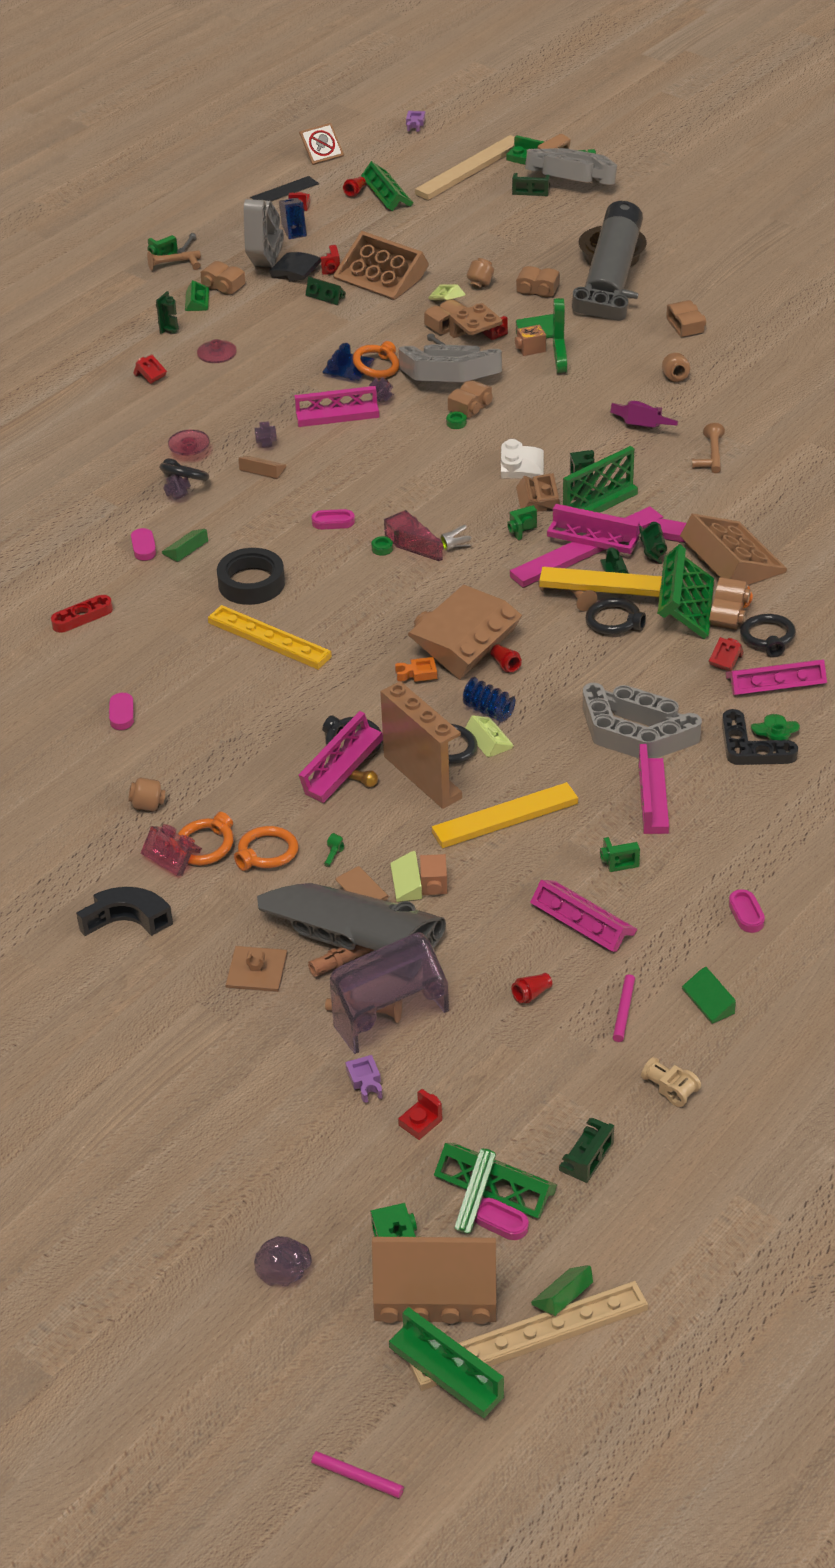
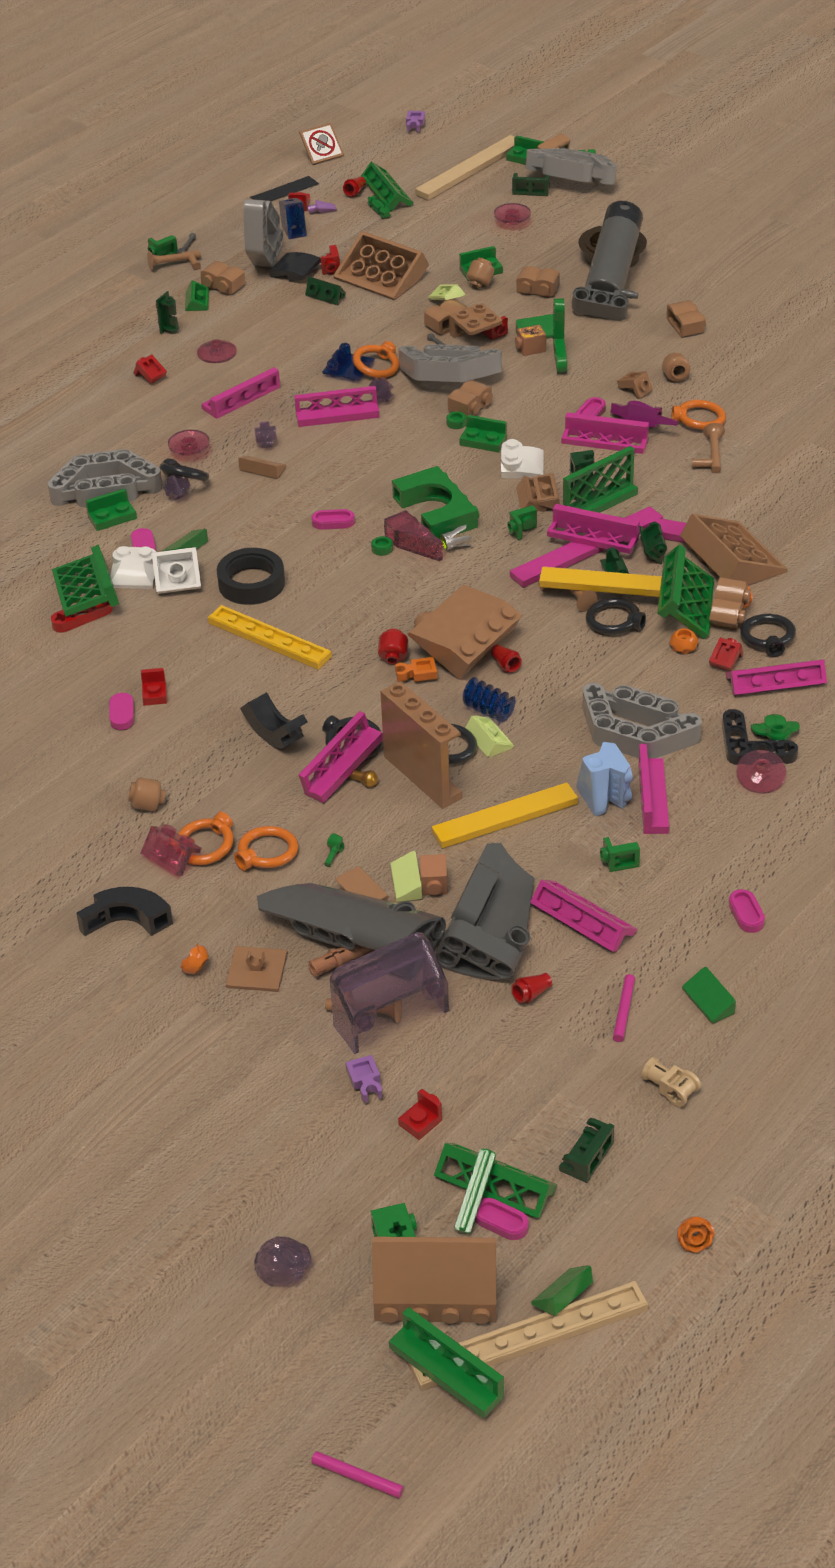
(100, 579): none -> green fence
(103, 473): none -> light grey piece
(110, 510): none -> green bracket
(133, 568): none -> white slope
(153, 686): none -> red bracket
(176, 570): none -> white slope
(195, 961): none -> orange plate
(242, 393): none -> dark pink fence
(271, 724): none -> black arch
(322, 207): none -> medium lavender bar
(379, 207): none -> green axle
(393, 646): none -> red head
(435, 485): none -> green arch
(484, 433): none -> green bracket
(487, 253): none -> green bracket
(489, 919): none -> dark grey panel
(512, 213): none -> clear pink dish
(593, 406): none -> dark pink tile
(605, 778): none -> light blue piece
(606, 430): none -> dark pink fence
(638, 381): none -> medium nougat bracket
(680, 413): none -> orange piece
(683, 641): none -> orange plate
(698, 1241): none -> orange plate
(757, 779): none -> clear pink dish

